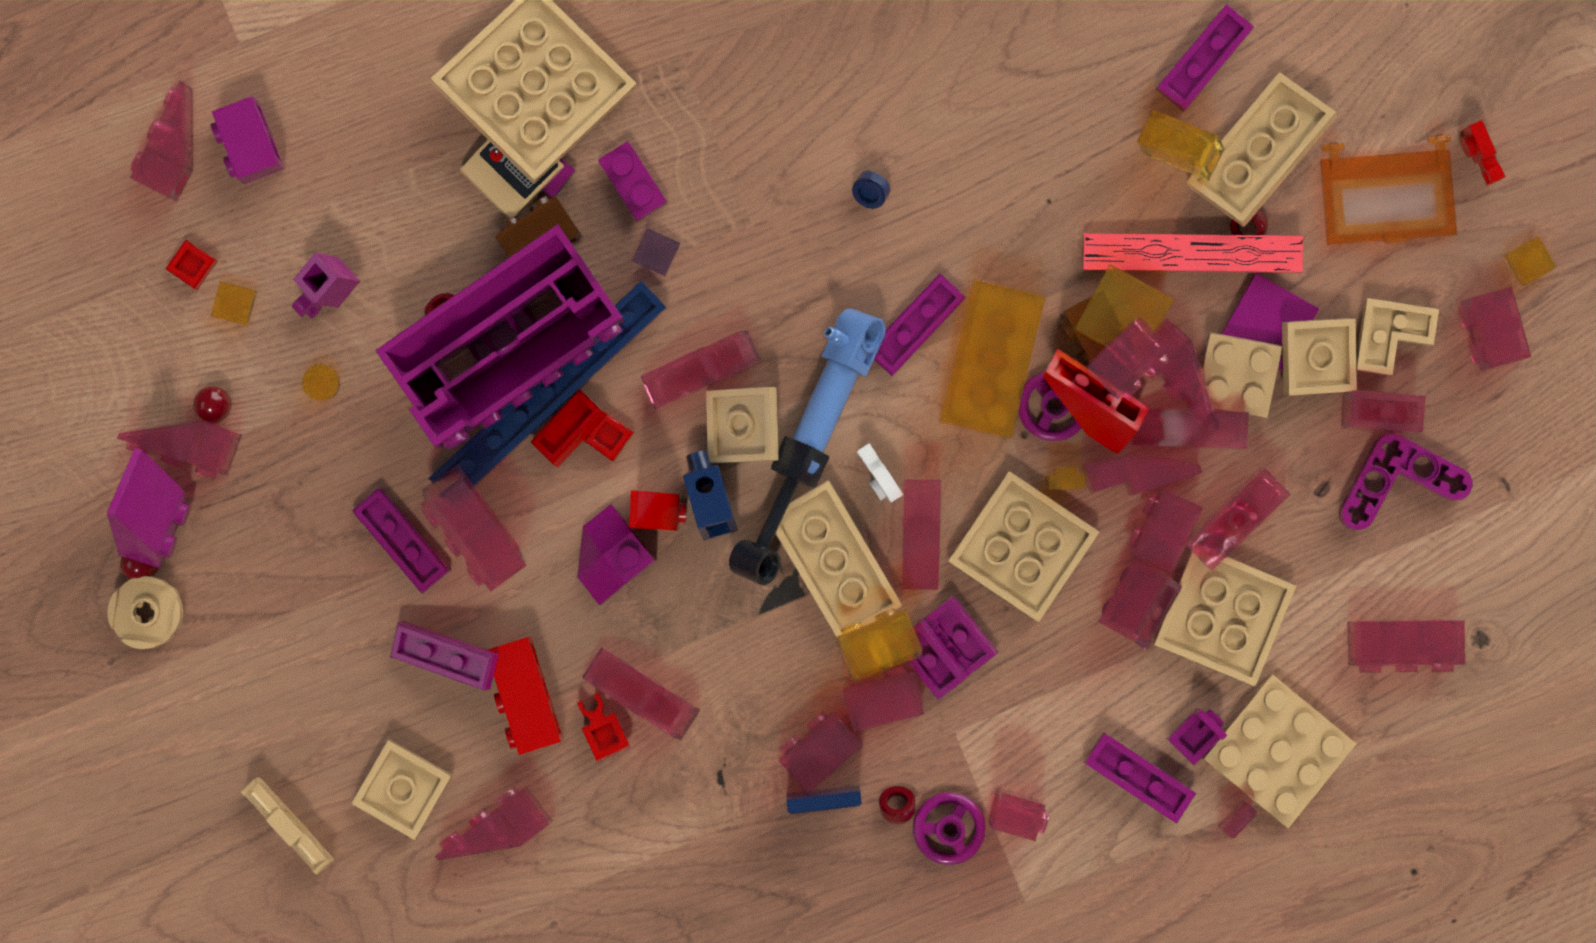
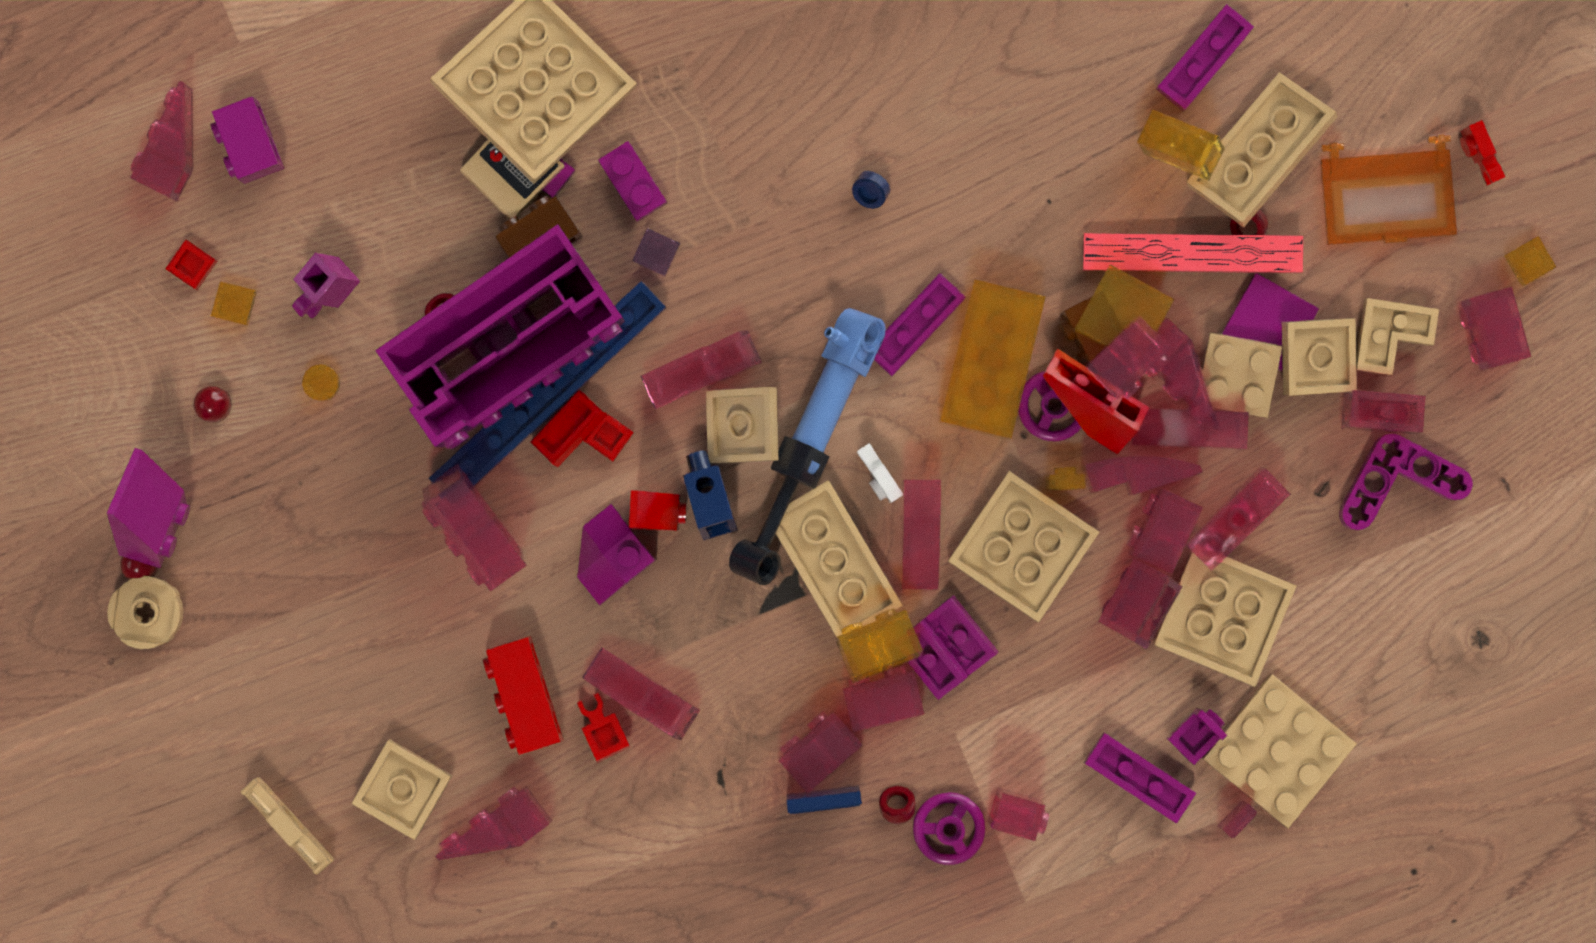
(196, 443): clear pink slope -> none
(401, 540): magenta tile -> none
(444, 655): magenta tile -> none
(1406, 644): clear pink brick -> none

